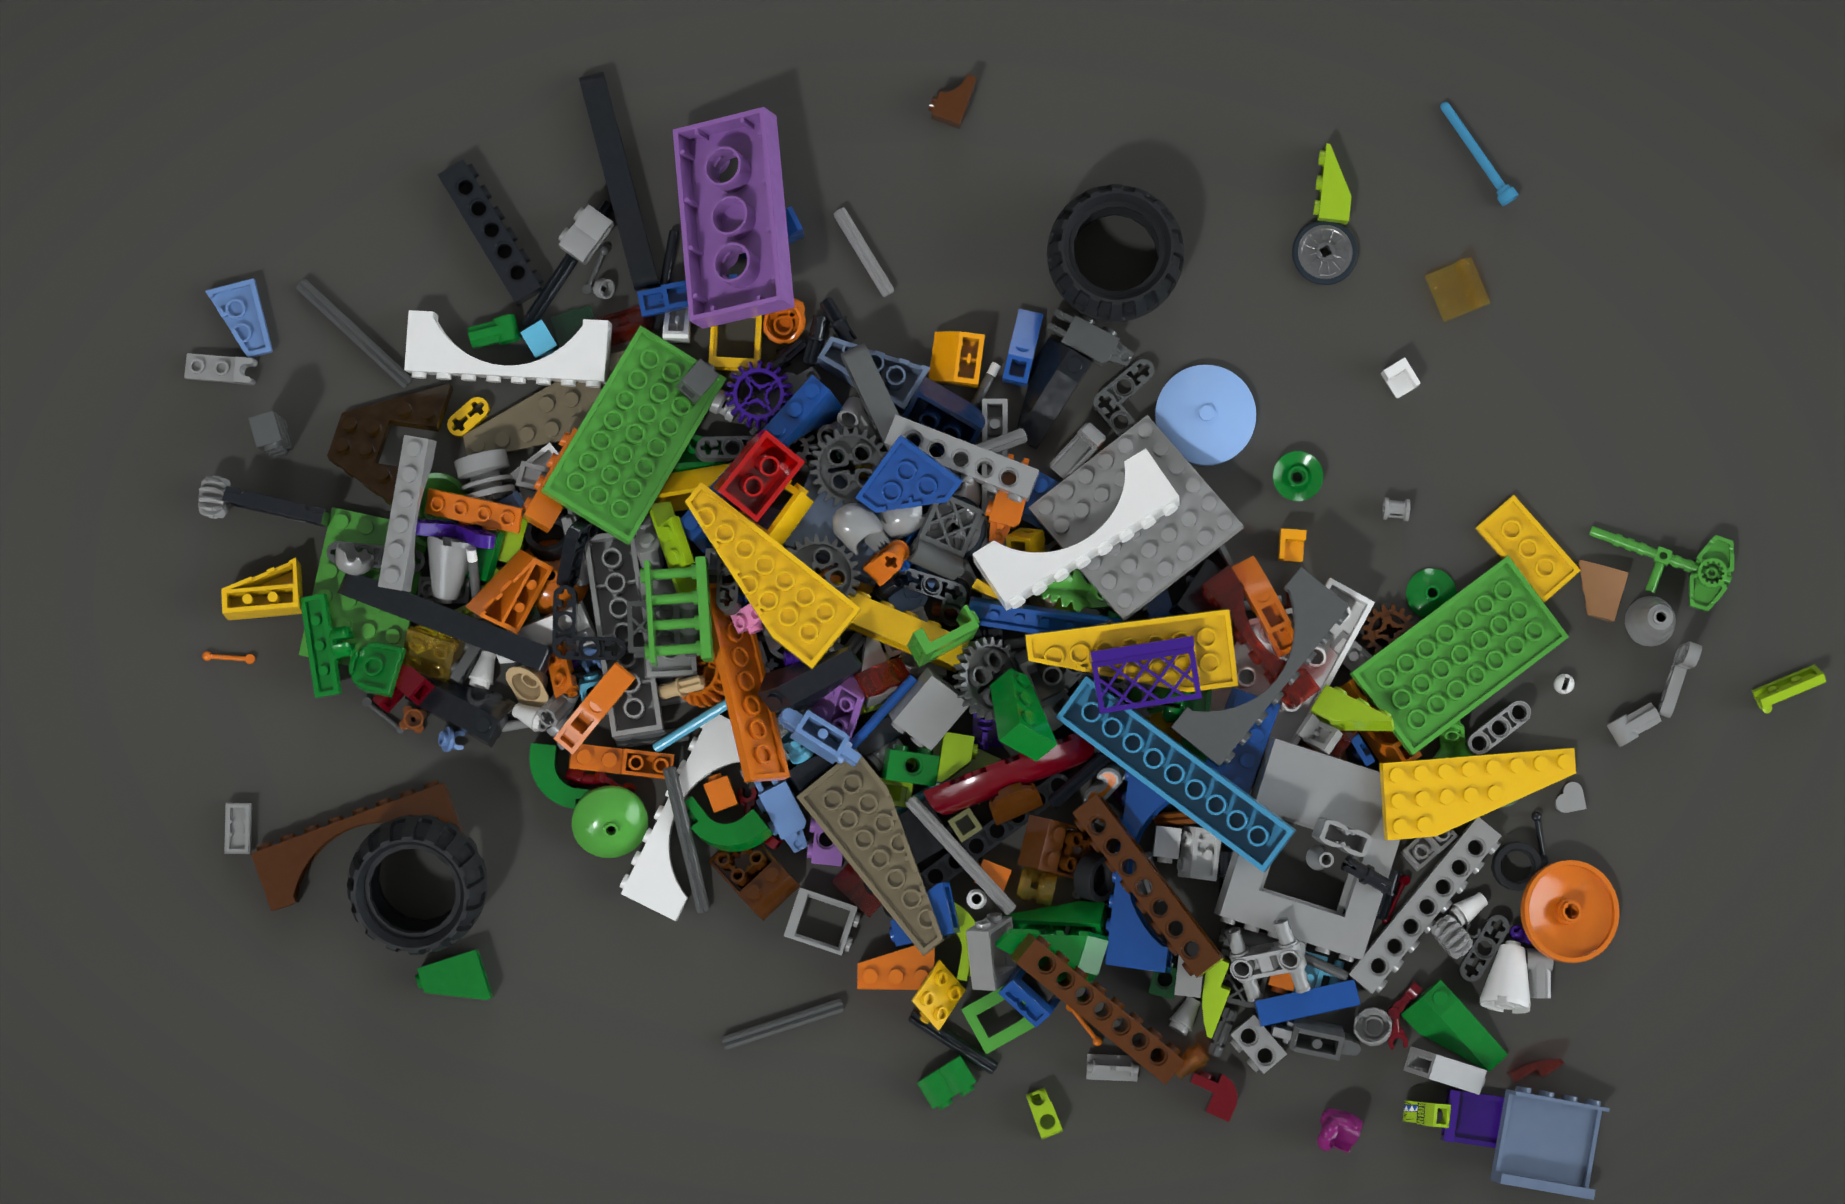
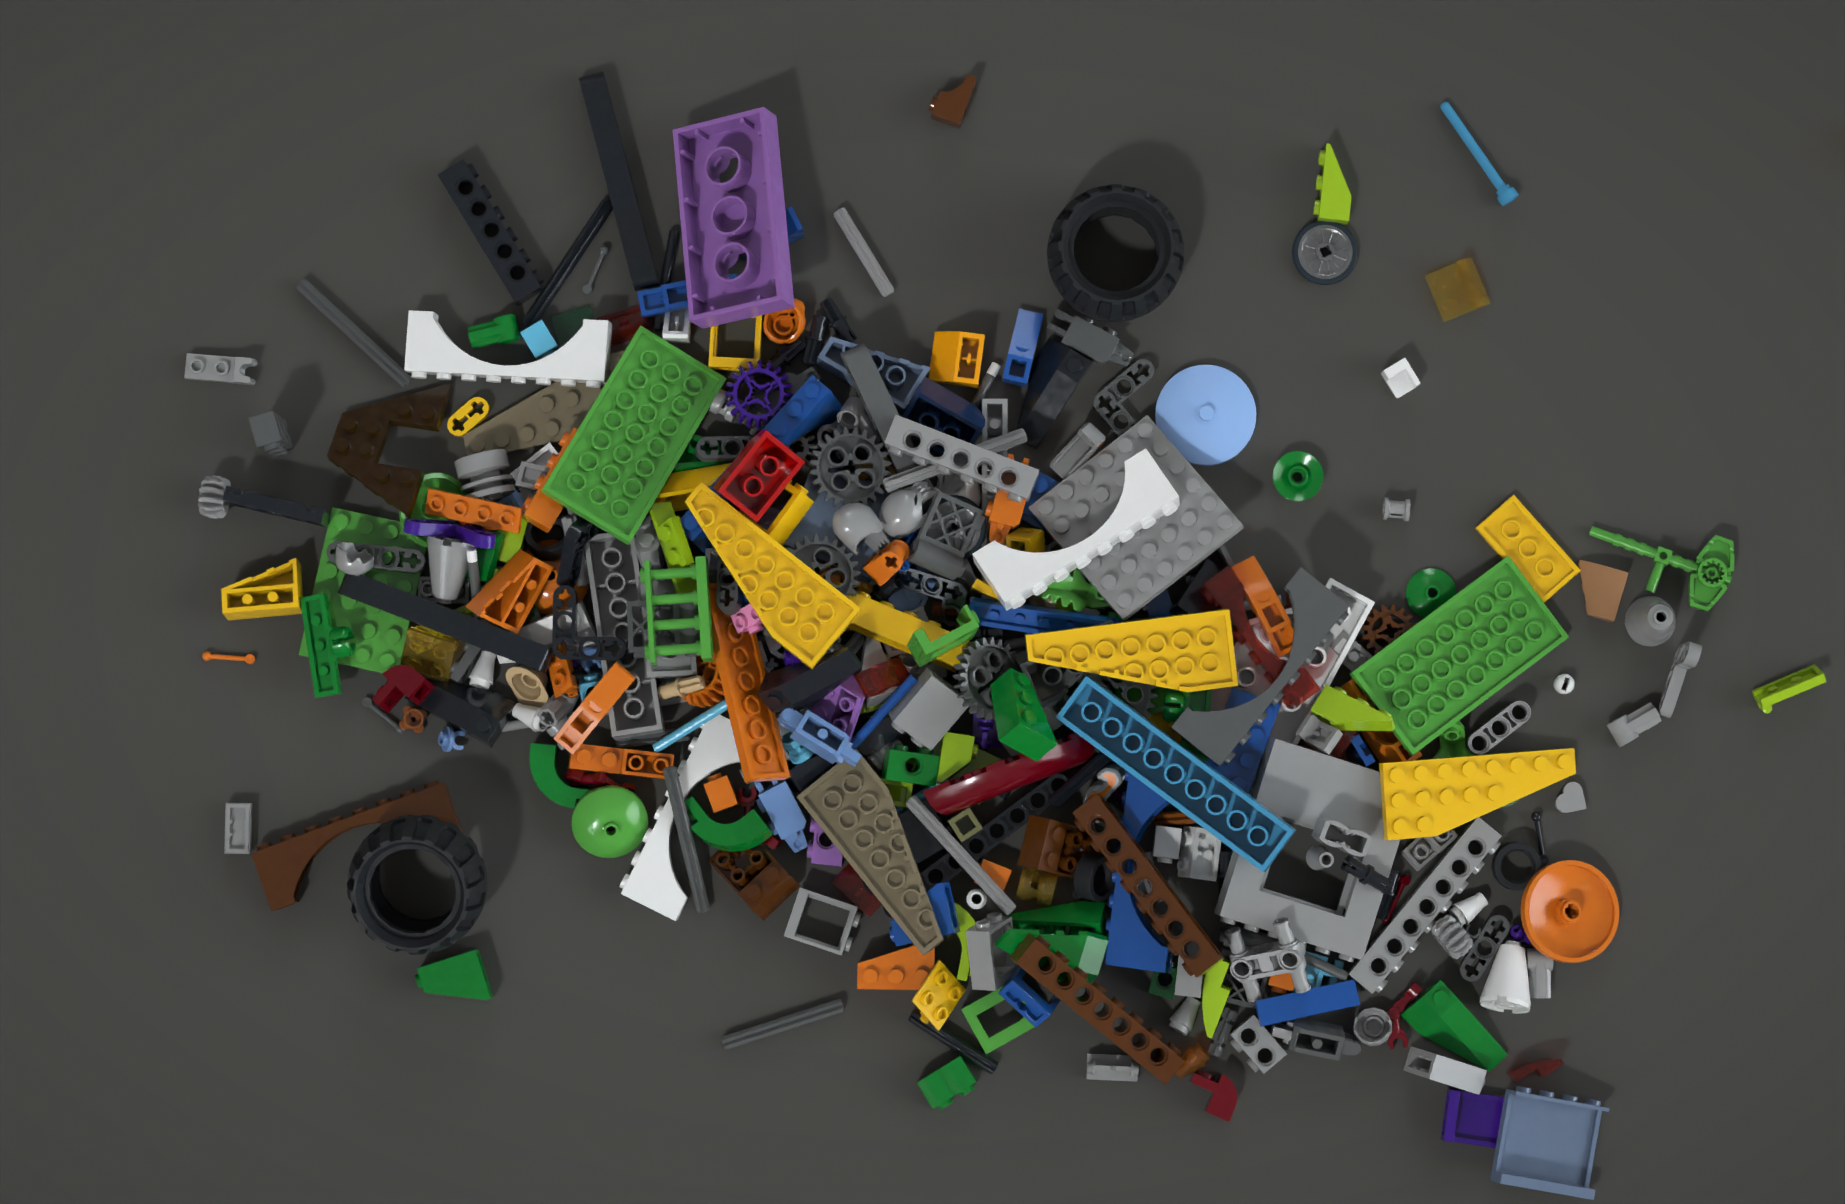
(243, 313): medium blue wing -> none
(377, 668): green tile -> none
(399, 549): light grey arch -> none
(586, 234): light grey brick -> none
(606, 283): light grey hinge -> none
(698, 380): dark grey brick -> none
(907, 480): blue plate -> none
(1014, 801): reddish brown tile -> none
(1044, 1113): lime leg -> none
(1097, 1041): orange hinge -> none
(1142, 652): dark purple fence -> none
(1291, 545): light orange panel -> none
(1338, 1130): magenta hair -> none
(1426, 1113): lime leg -> none

